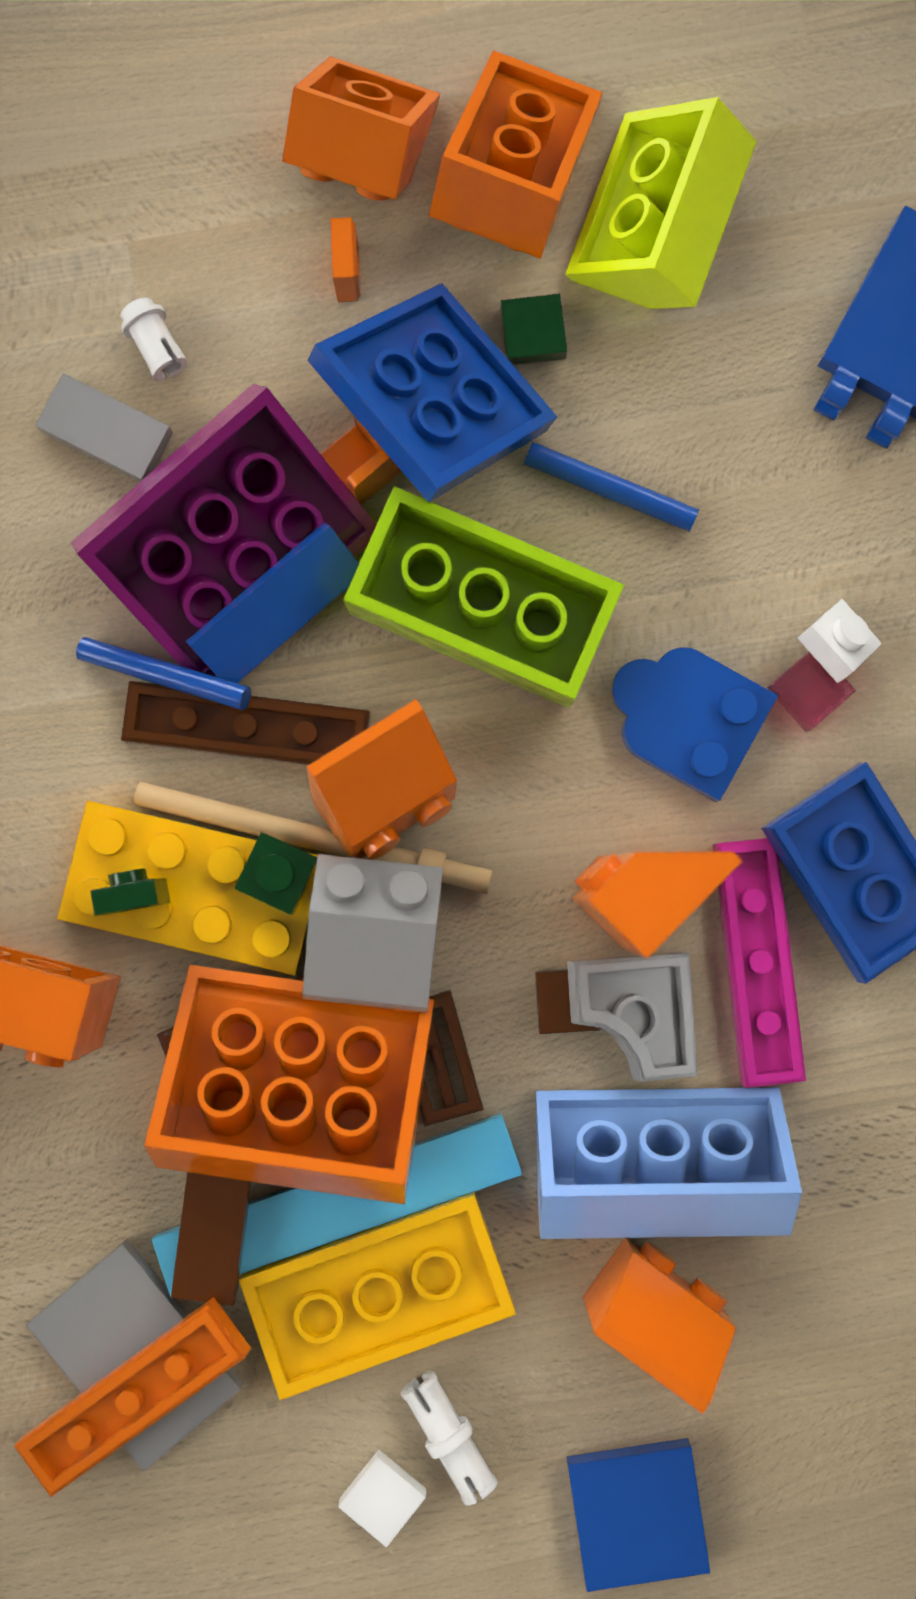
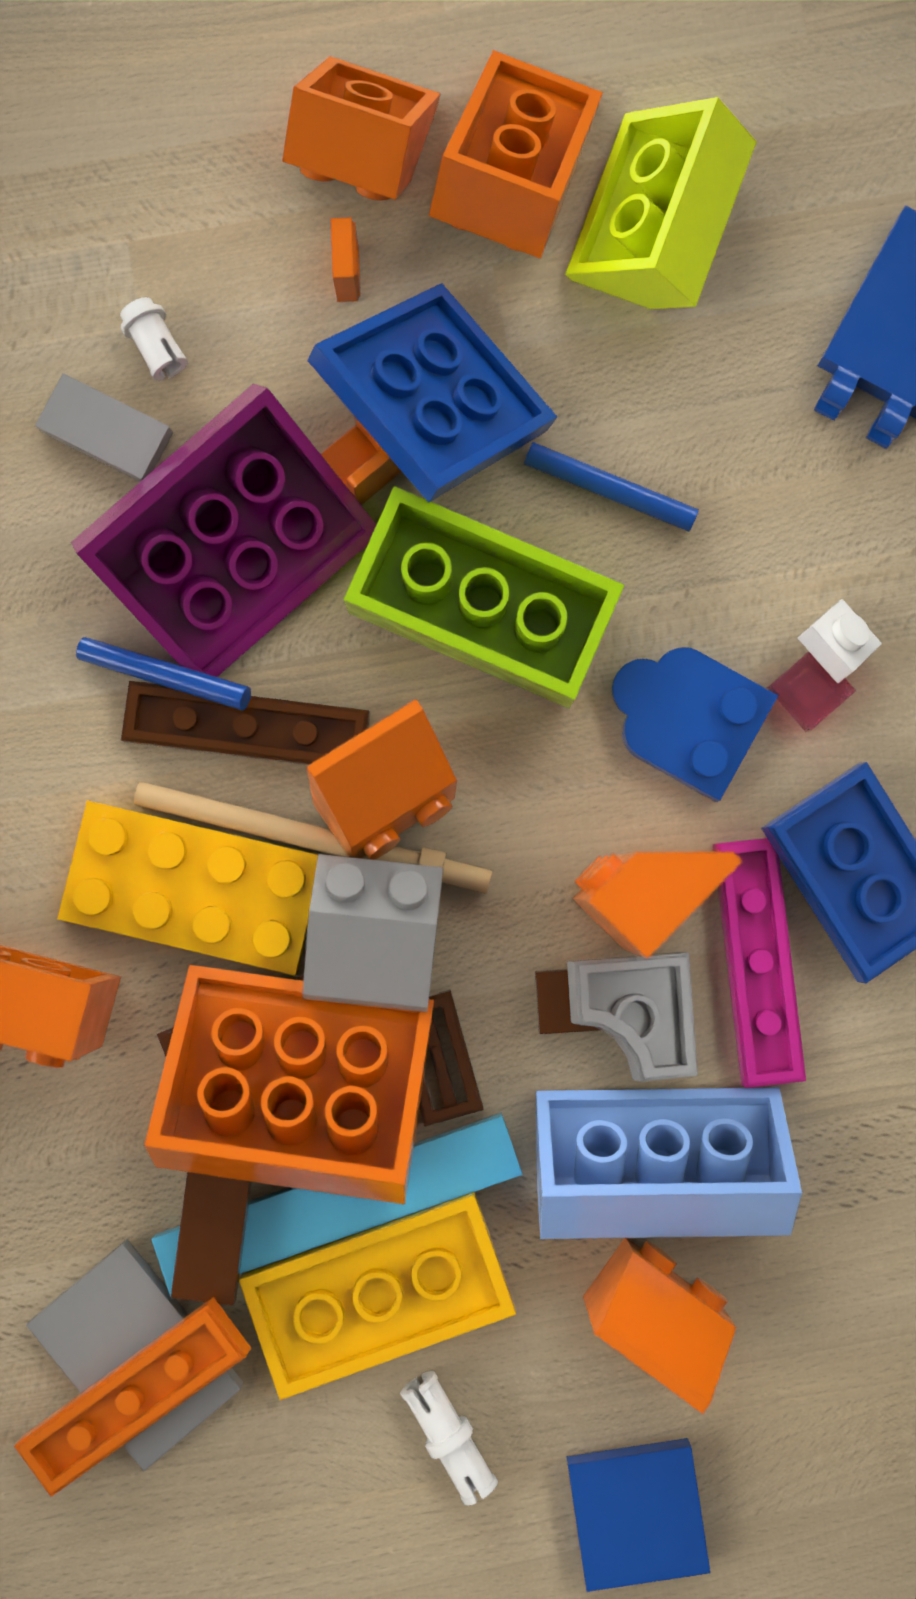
(129, 892): dark green plate -> none
(276, 605): blue tile -> none
(276, 873): dark green plate -> none
(382, 1498): white tile -> none
(533, 329): dark green tile -> none

